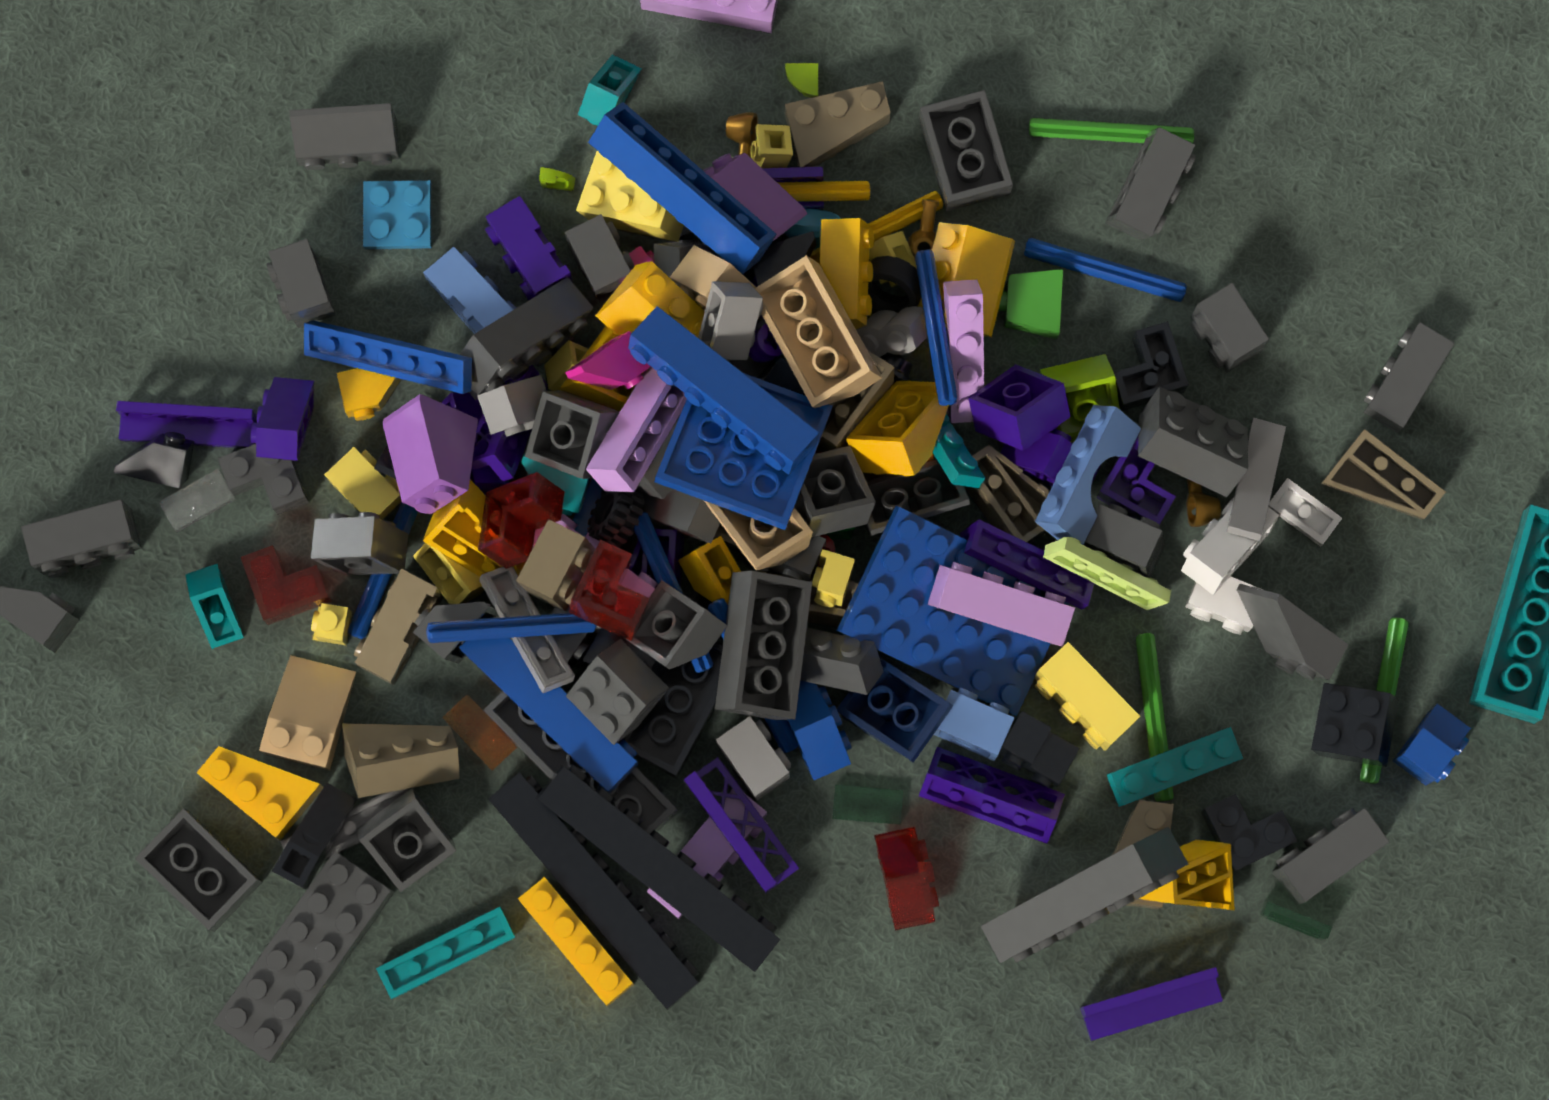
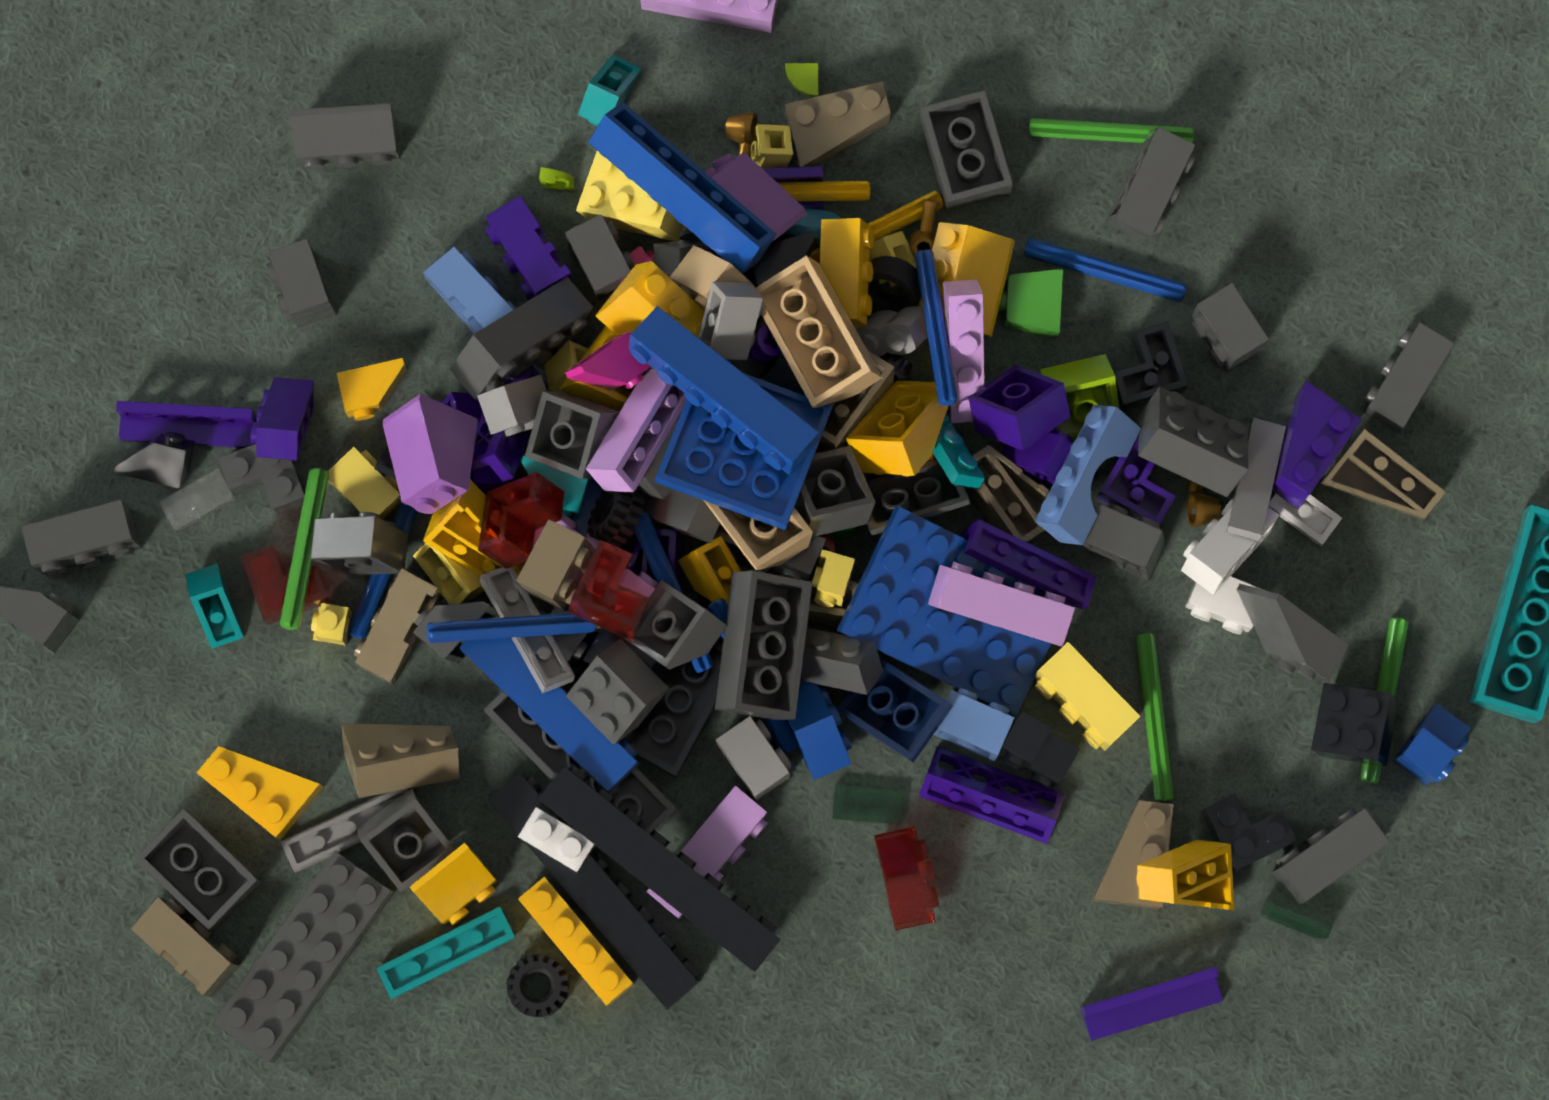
(186, 946): none -> dark tan wedge
(301, 560): none -> bright green axle
(308, 713): tan slope -> none
(314, 836): black slope -> none
(388, 356): blue plate -> none
(396, 214): dark azure plate -> none
(455, 885): none -> yellow slope
(479, 732): clear orange slope -> none
(516, 985): none -> black tyre
(556, 839): none -> white plate
(730, 831): dark purple fence -> none
(1086, 897): dark grey brick -> none
(1106, 573): yellowish green plate -> none
(1174, 766): teal plate -> none
(1311, 443): none -> dark purple wedge

